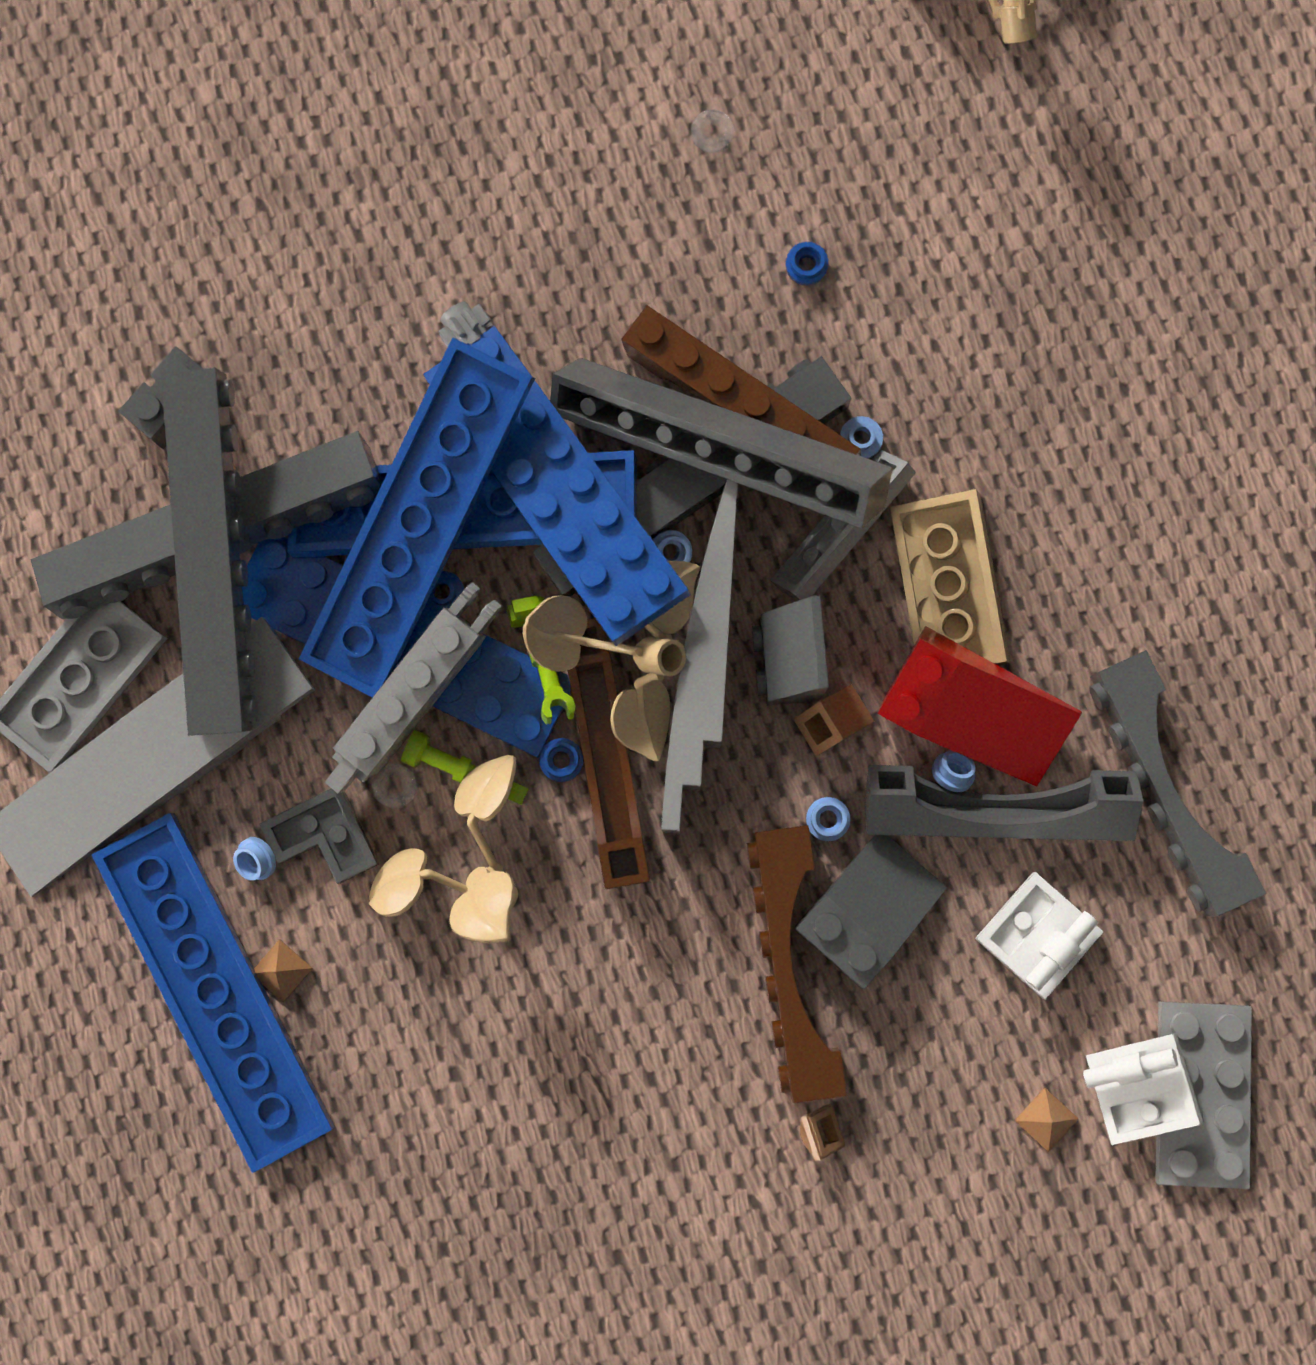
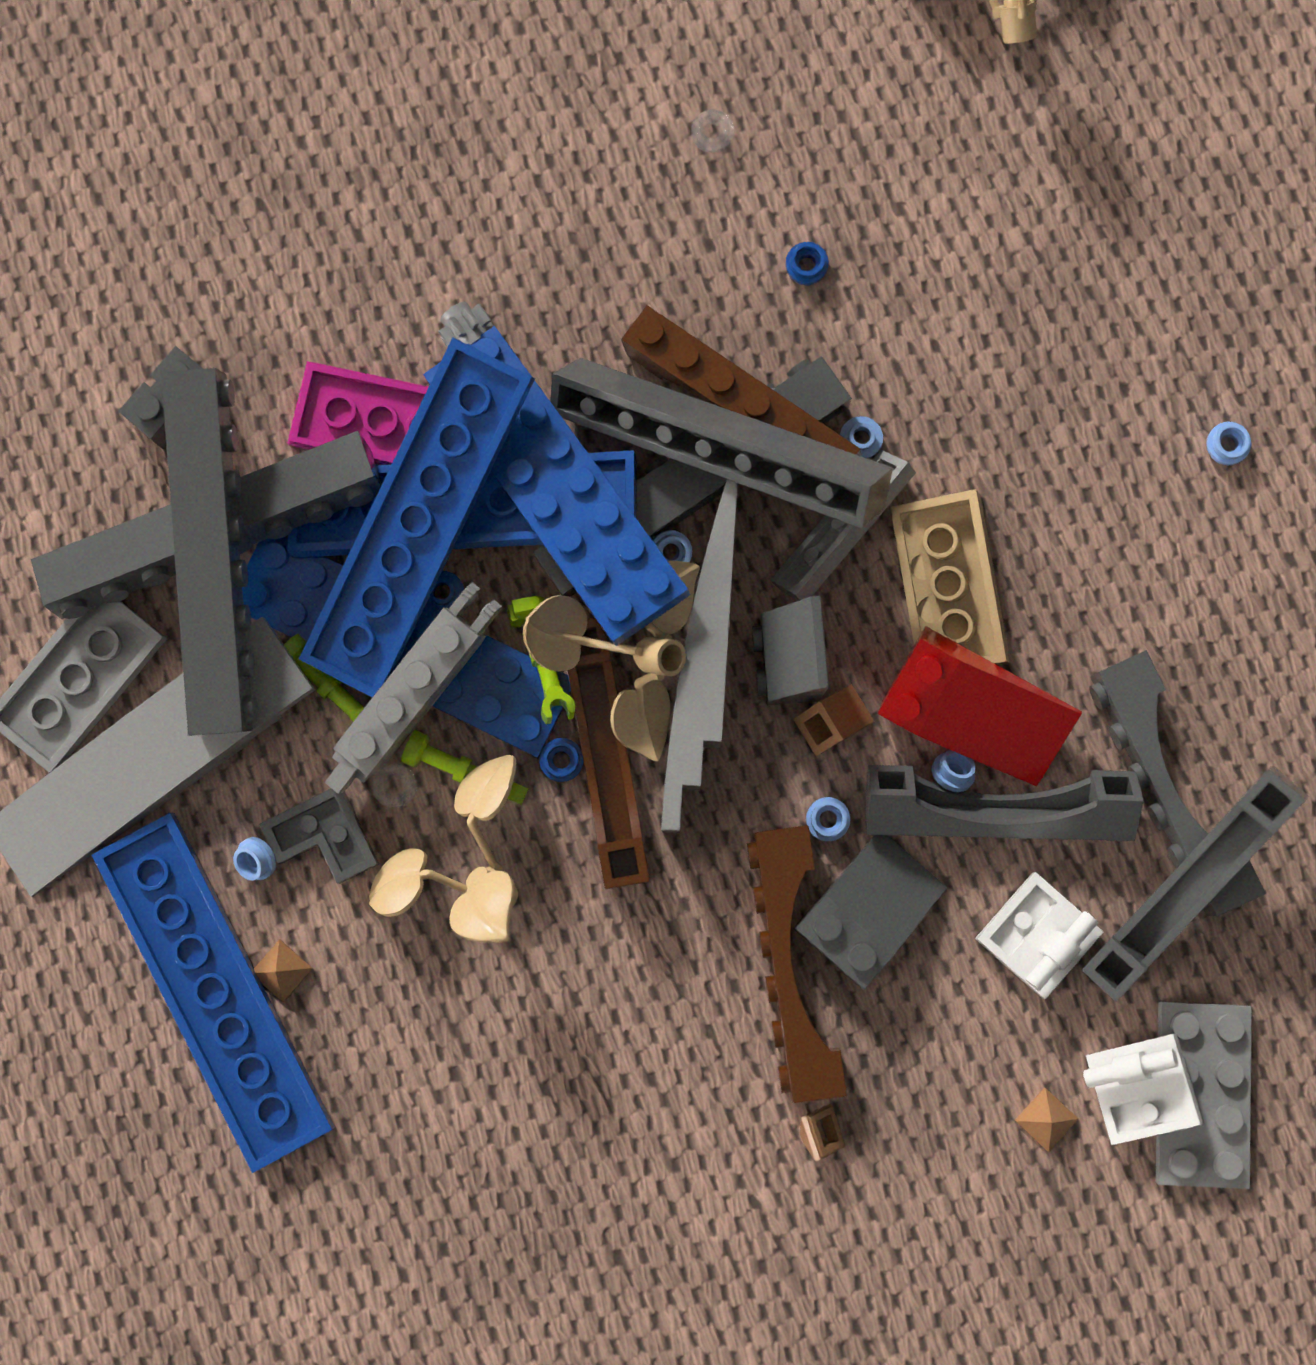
(327, 685): none -> lime piece
(347, 401): none -> dark pink tile
(1195, 882): none -> dark grey arch
(1238, 434): none -> light blue plate

